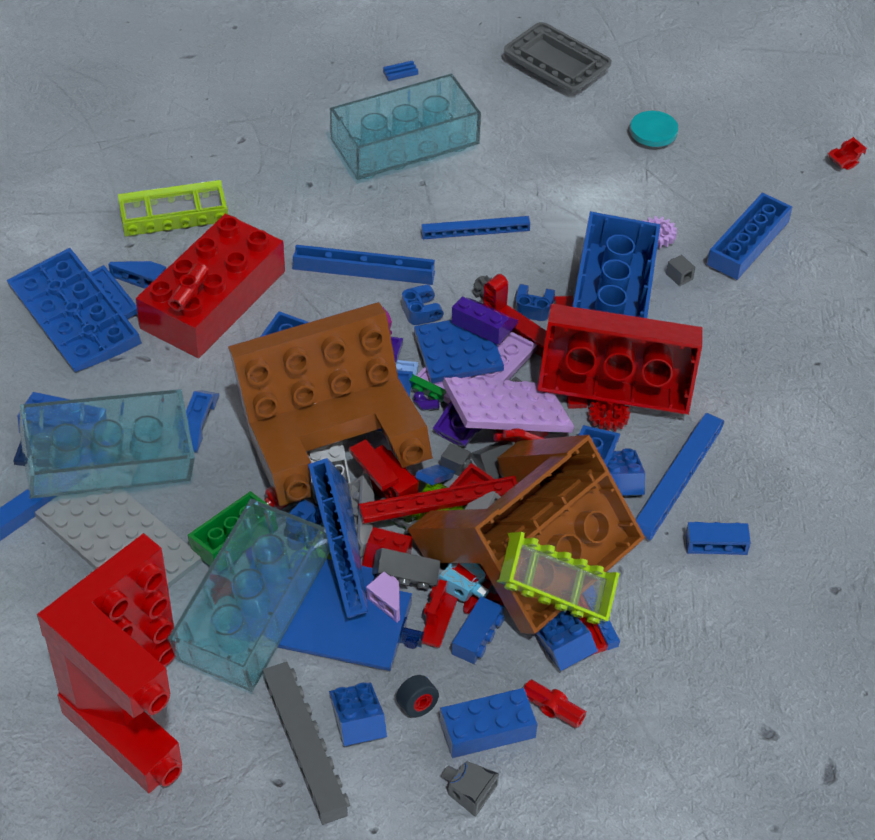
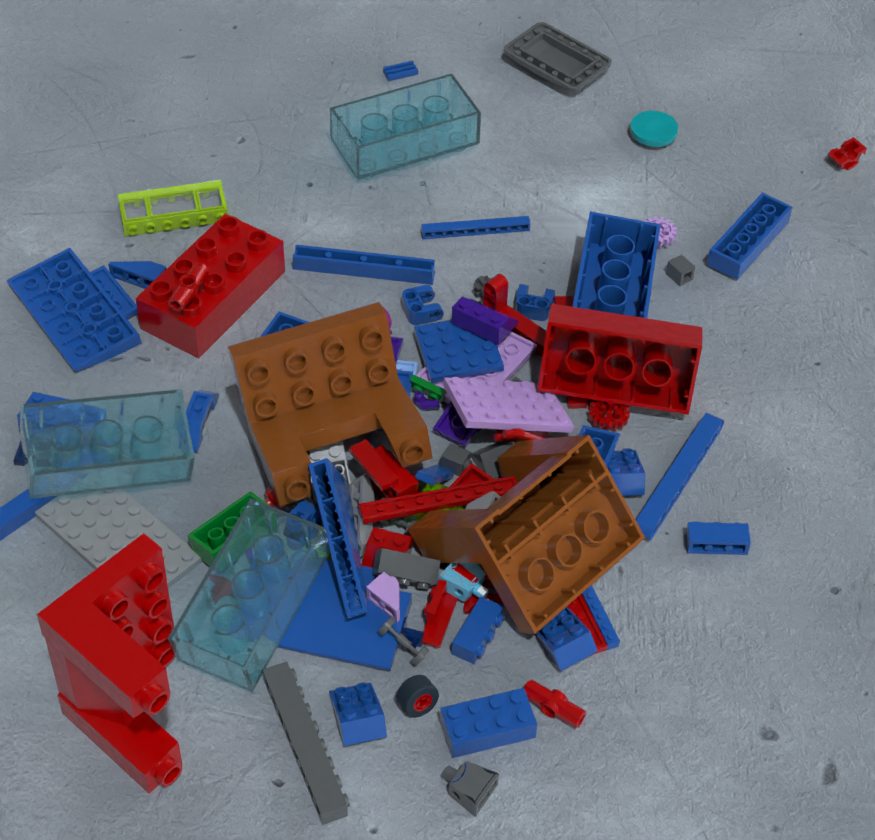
(403, 641): none -> dark grey wheel
(558, 579): window -> none

